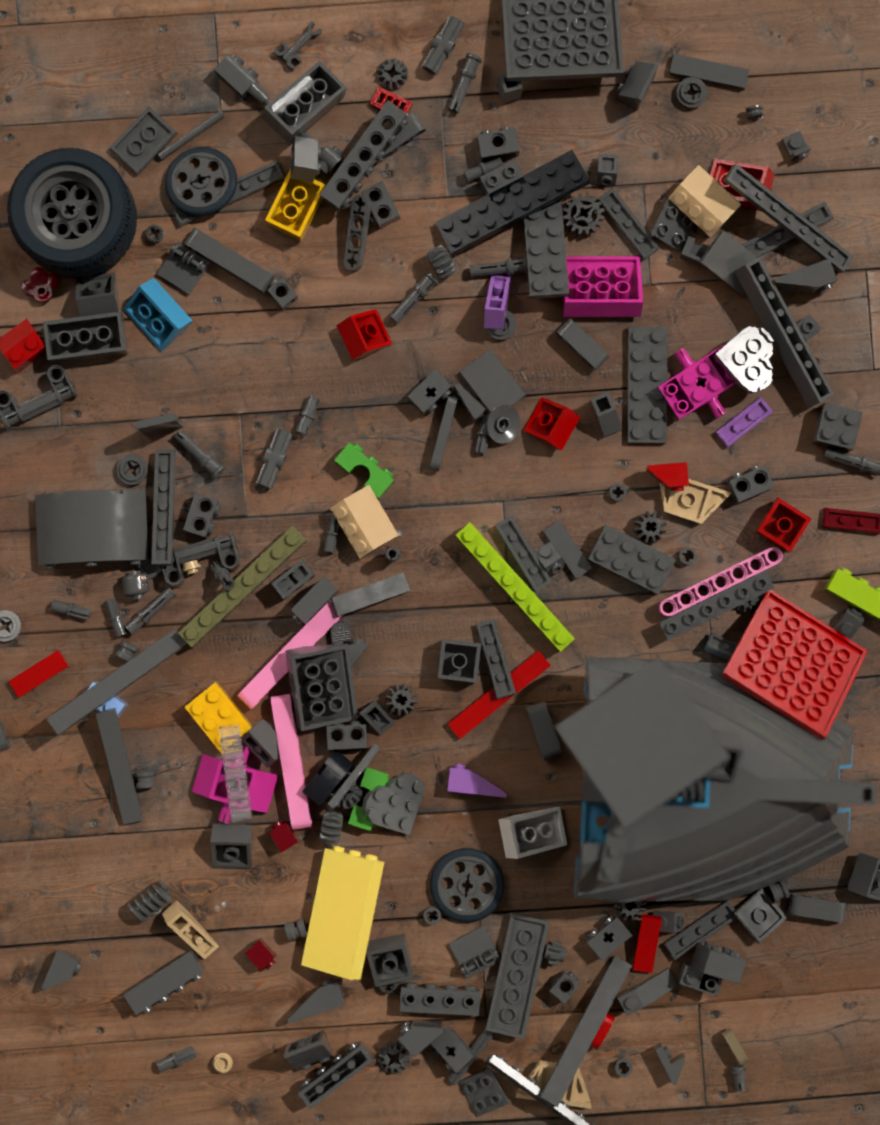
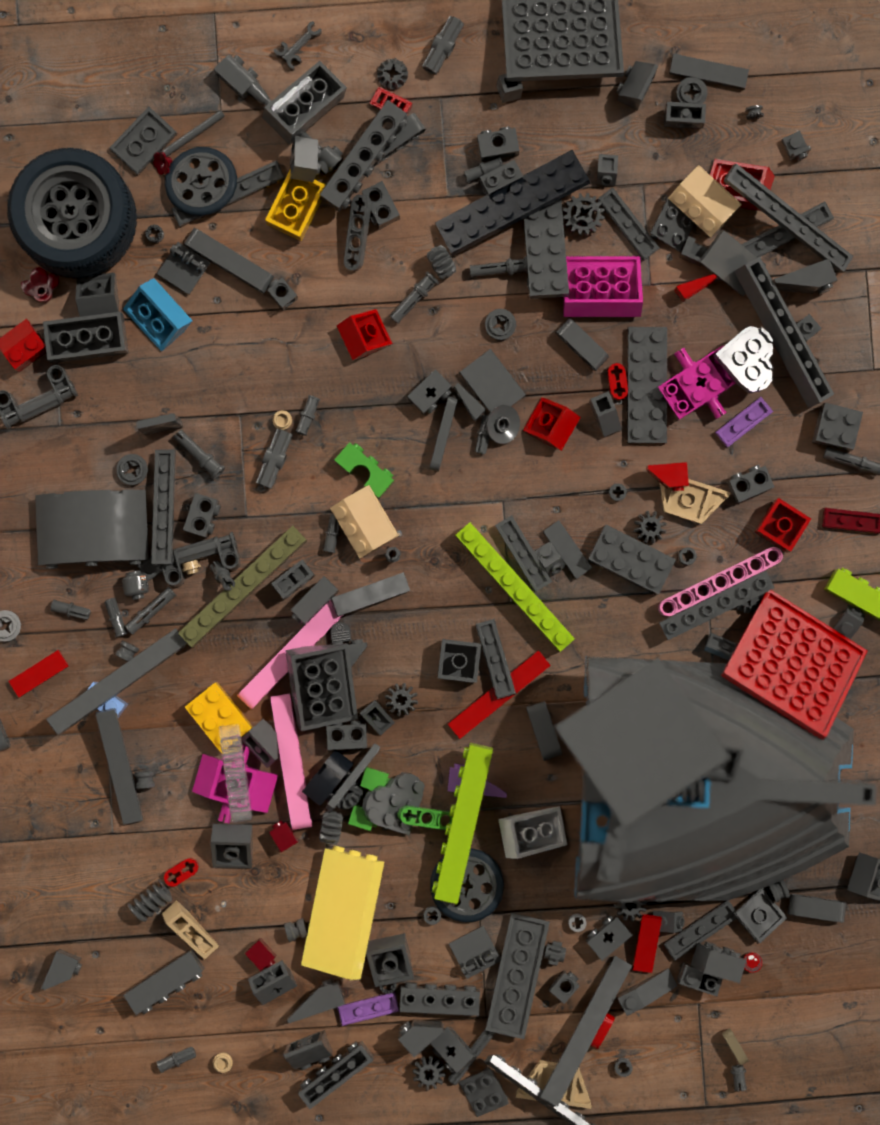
(162, 163): none -> dark red plant
(184, 875): none -> red beam
(272, 982): none -> dark grey brick
(282, 420): none -> tan plate
(368, 1008): none -> medium lavender tile
(393, 1048): dark grey gear -> none
(421, 1073): none -> dark grey gear
(433, 823): none -> bright green beam
(463, 823): none -> lime brick
(467, 74): dark grey pin -> none
(497, 302): medium lavender slope -> none
(572, 919): none -> light grey bush
(613, 382): none -> red beam
(674, 1066): dark grey slope -> none
(684, 115): none -> dark grey brick
(691, 288): none -> red slope
(753, 962): none -> red tile

